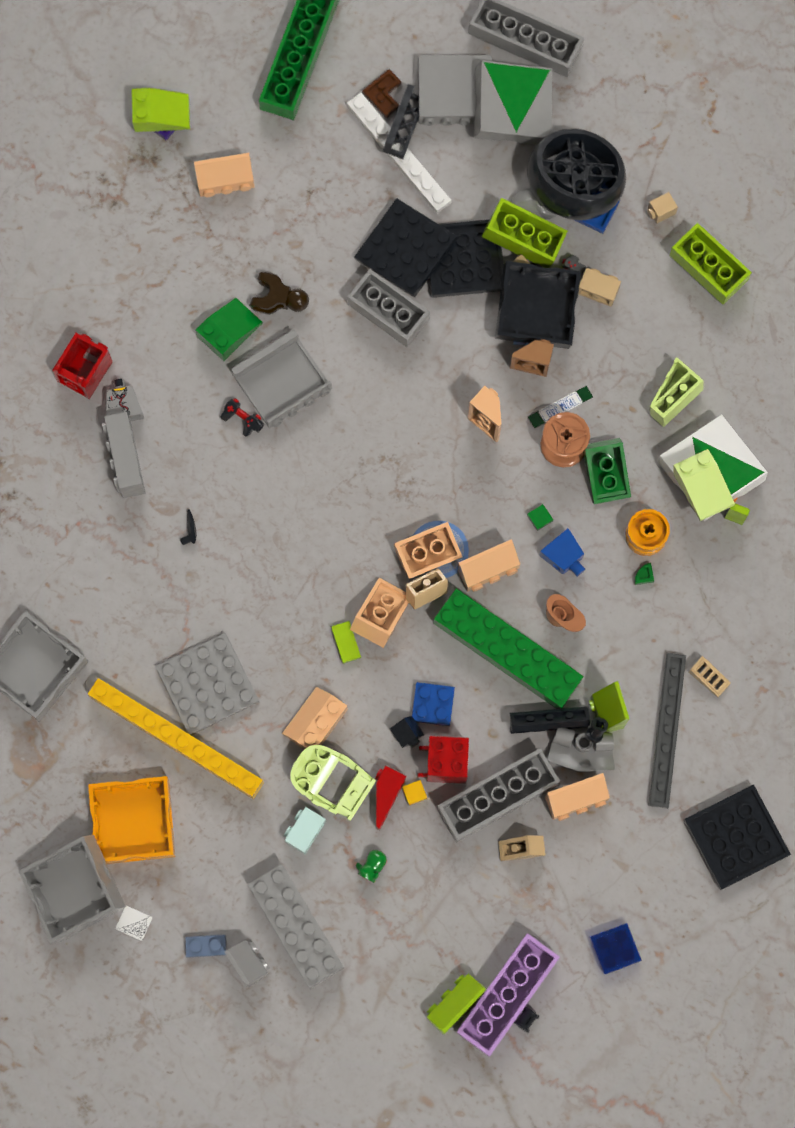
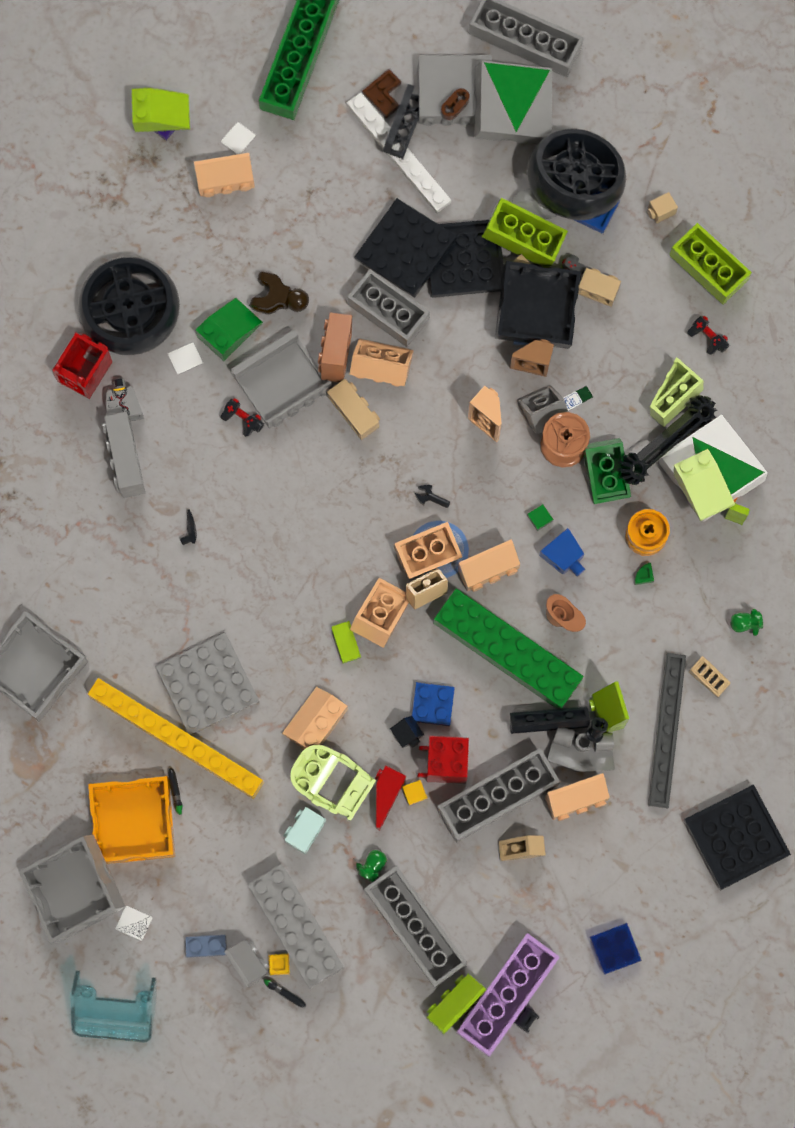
(112, 1017): none -> clear light blue windscreen
(162, 298): none -> black wheel
(178, 805): none -> black piece
(185, 358): none -> white sticker
(238, 138): none -> white sticker
(272, 985): none -> black piece
(279, 964): none -> yellow tile
(335, 347): none -> nougat brick
(353, 409): none -> tan brick
(381, 362): none -> light nougat slope
(415, 926): none -> light grey brick
(431, 497): none -> black bar
(452, 101): none -> reddish brown beam
(541, 407): none -> light grey slope
(667, 440): none -> black arm
(718, 342): none -> black piece
(744, 621): none -> green animal

